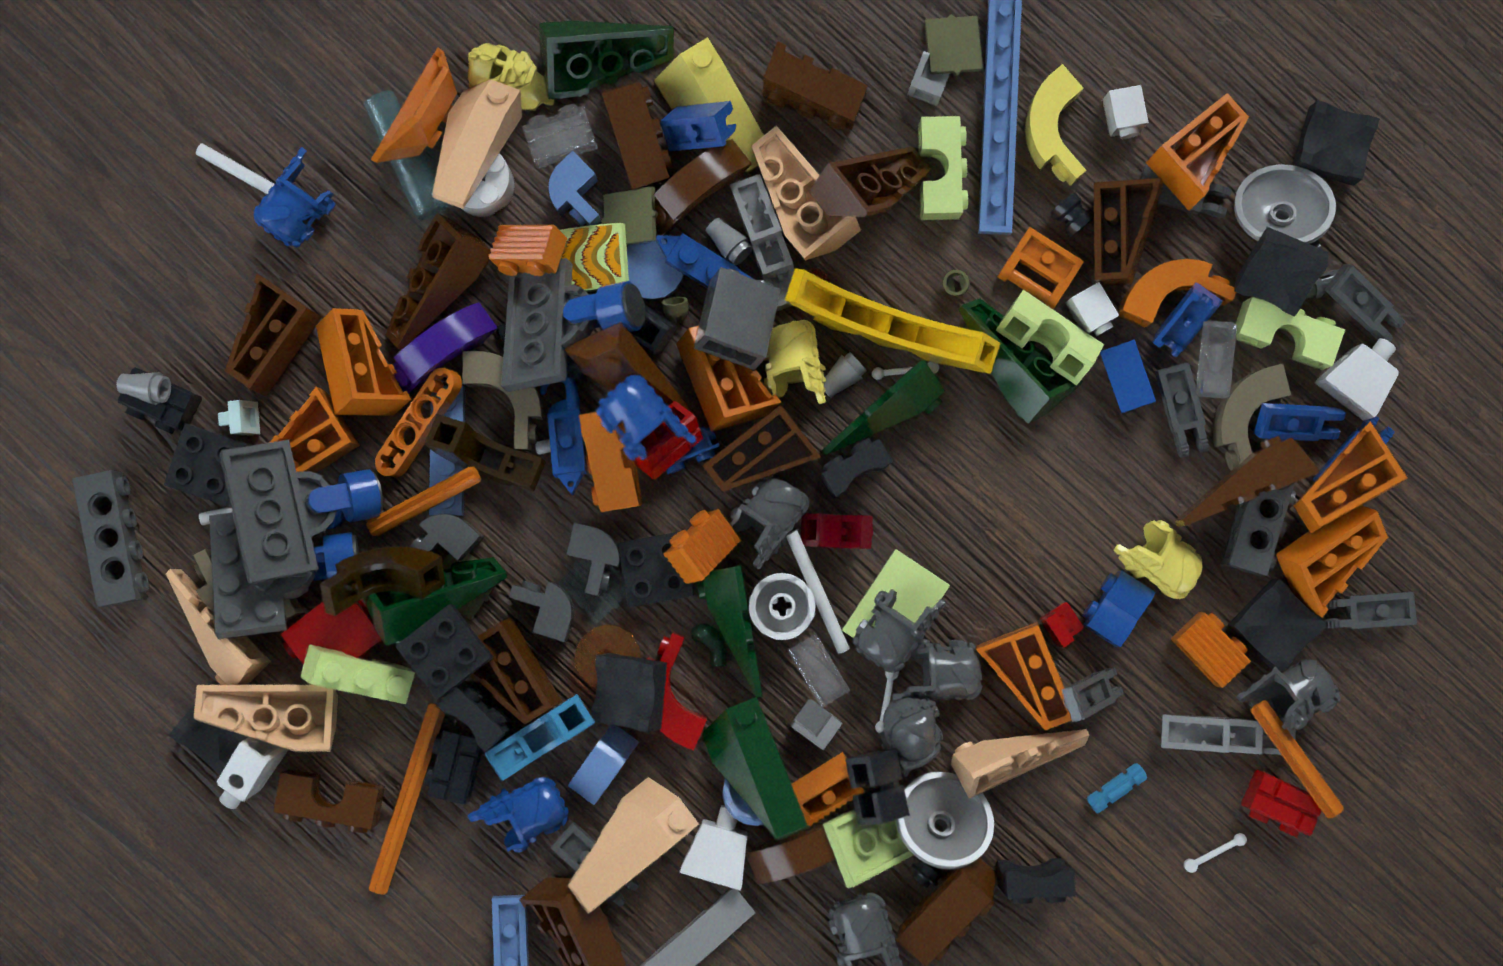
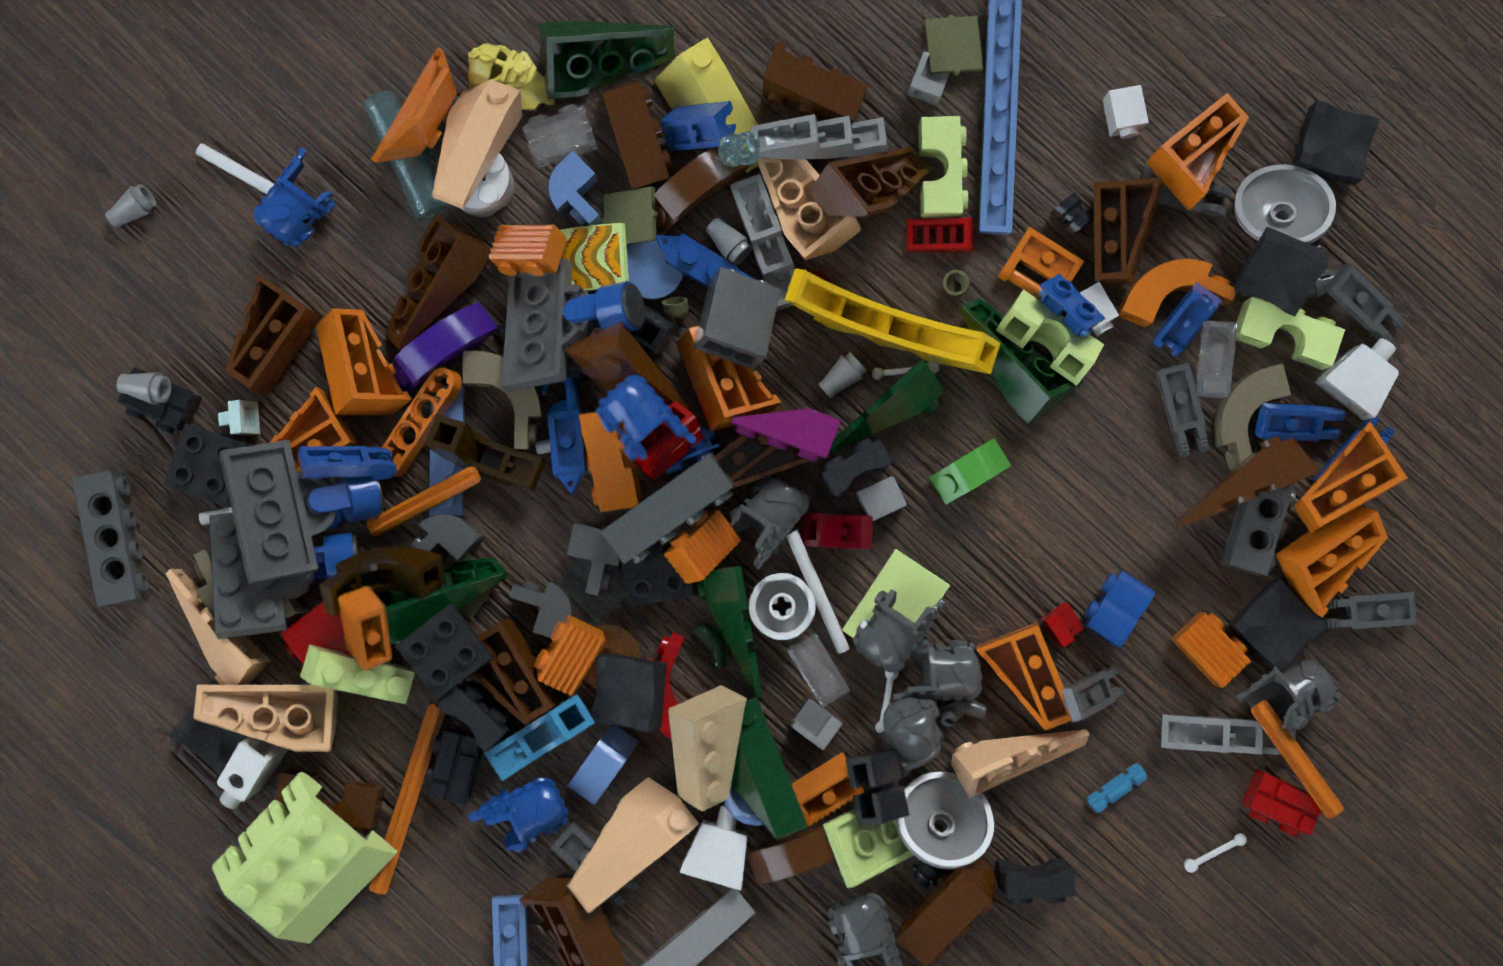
(132, 205): none -> light grey cone
(299, 864): none -> yellowish green slope
(346, 462): none -> blue hinge
(365, 628): none -> orange brick
(569, 654): none -> orange brick
(667, 509): none -> dark grey brick
(706, 745): none -> tan wedge
(739, 149): none -> clear light blue wheel
(794, 359): light yellow helmet -> none
(800, 429): none -> magenta slope
(823, 139): none -> light grey slope
(881, 498): none -> light grey panel
(956, 709): none -> dark grey arm
(966, 223): none -> red slope
(970, 471): none -> bright green brick
(1042, 125): light yellow arch -> none
(1061, 296): none -> blue hinge
(1127, 376): blue hinge -> none
(1163, 560): light yellow helmet -> none

